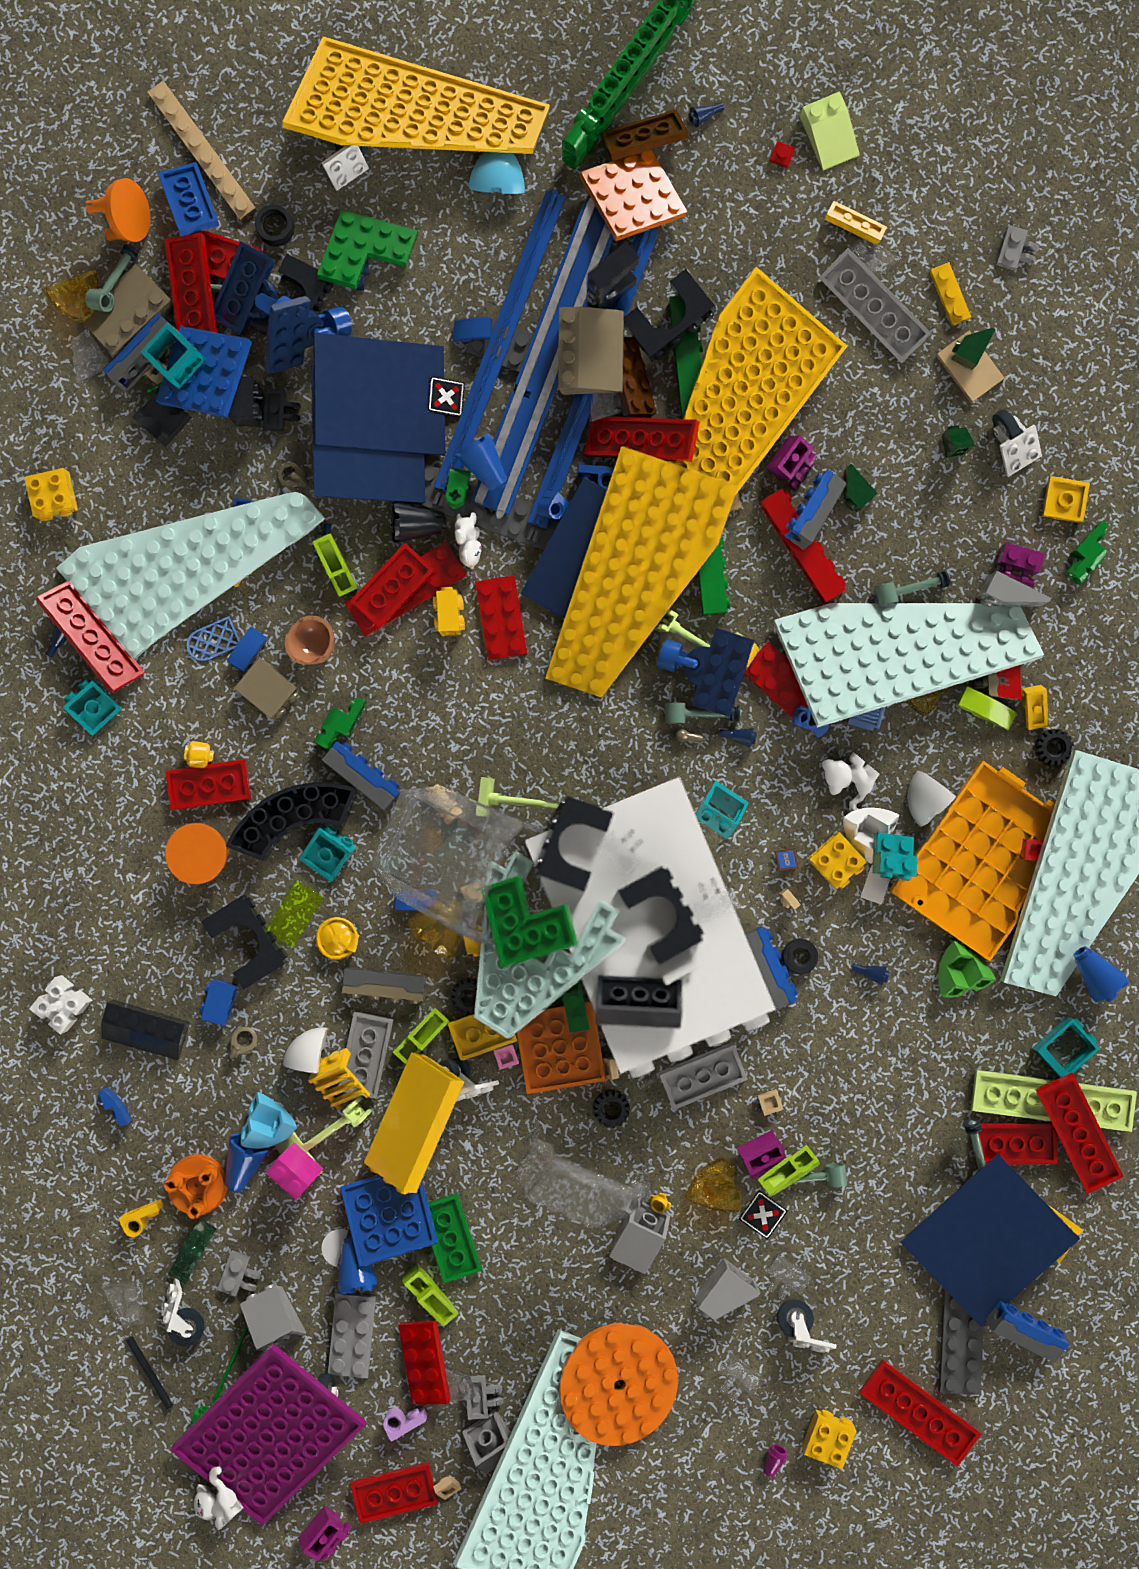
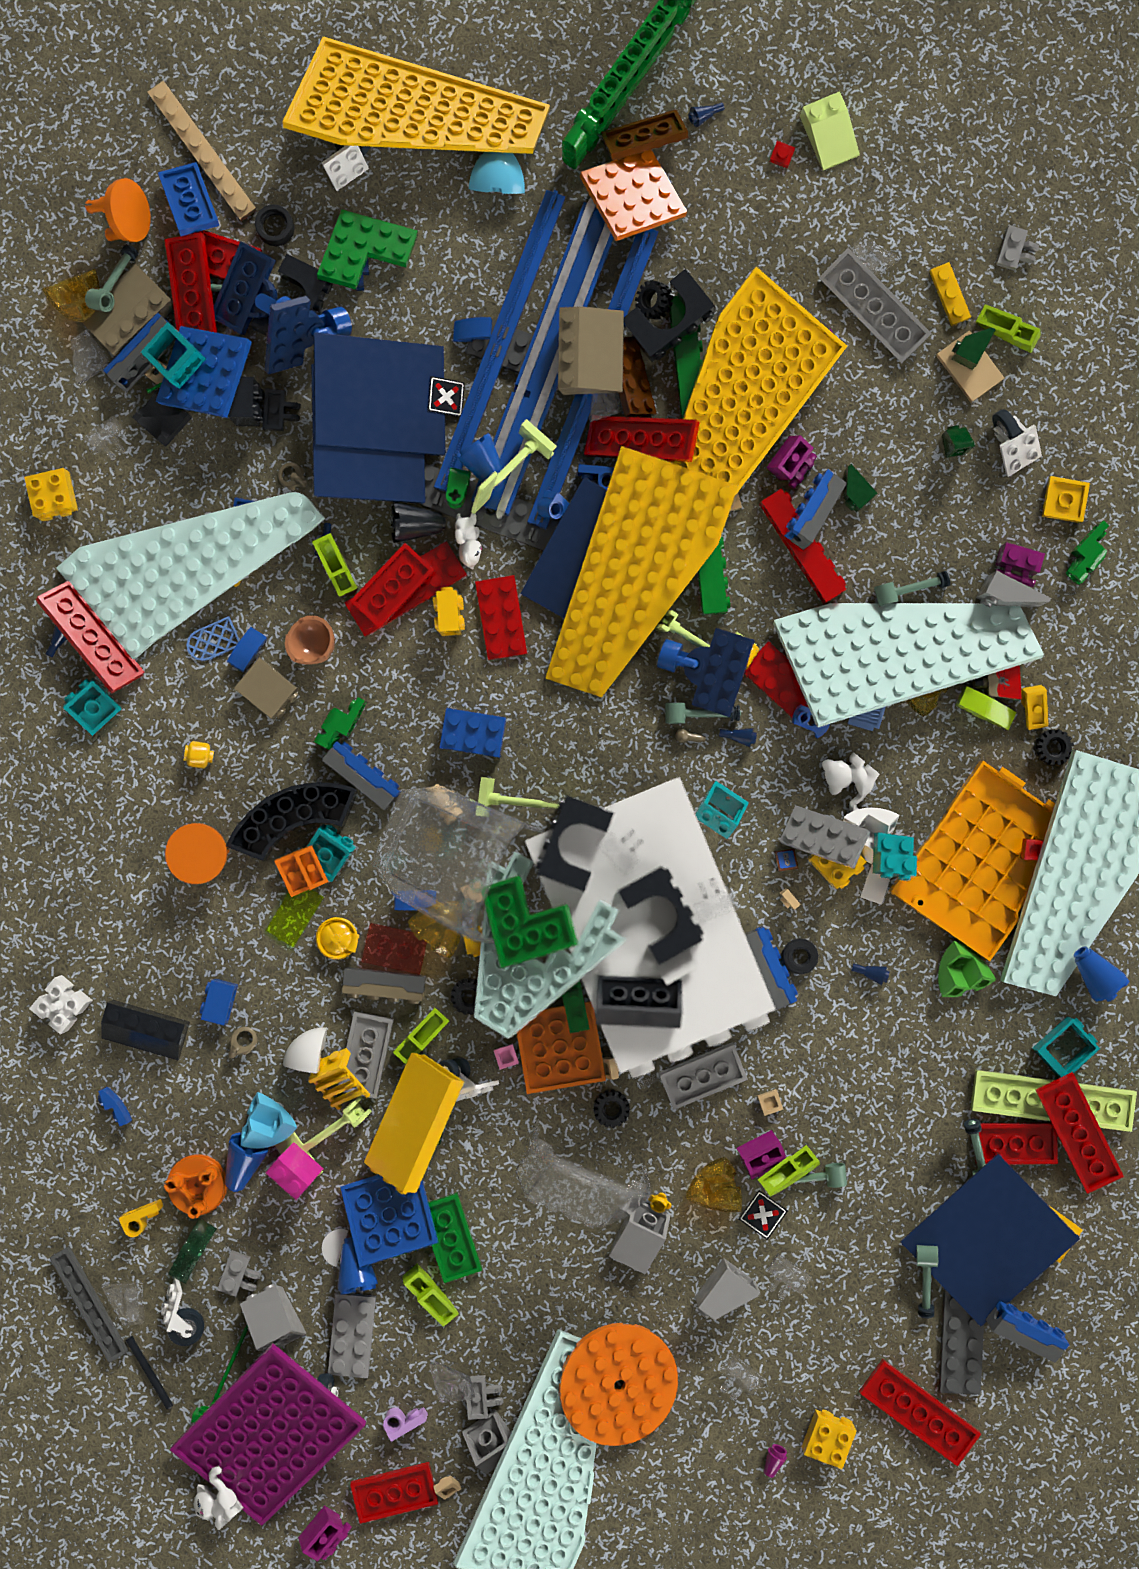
(89, 1304): none -> dark grey plate
(104, 436): none -> clear hinge
(208, 785): red plate -> none
(269, 954): black arch -> none
(301, 871): none -> orange slope
(394, 949): none -> clear red tile
(424, 1362): red plate -> none
(473, 732): none -> blue brick
(475, 1037): yellow plate -> none
(535, 440): none -> yellowish green piece
(612, 277): black arch -> none
(662, 303): none -> black tyre
(796, 1320): plate -> none
(824, 836): none -> light grey plate
(855, 223): yellow plate -> none
(927, 798): white brick -> none
(927, 1258): none -> sand green piece
(1009, 328): none -> lime slope

